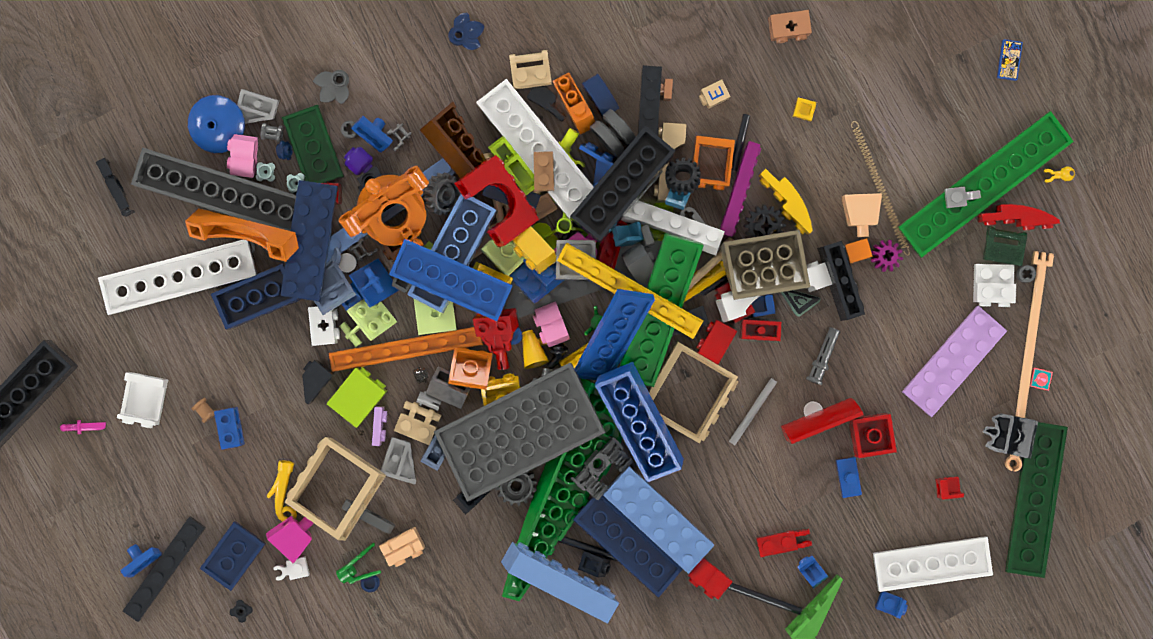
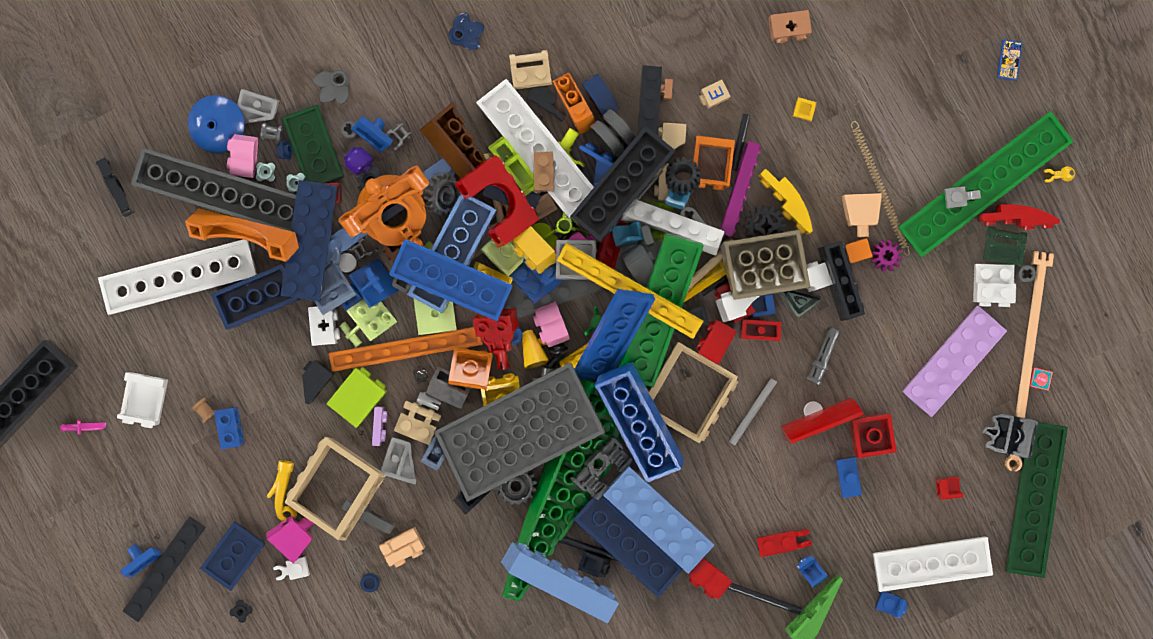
(348, 572): green plant -> none

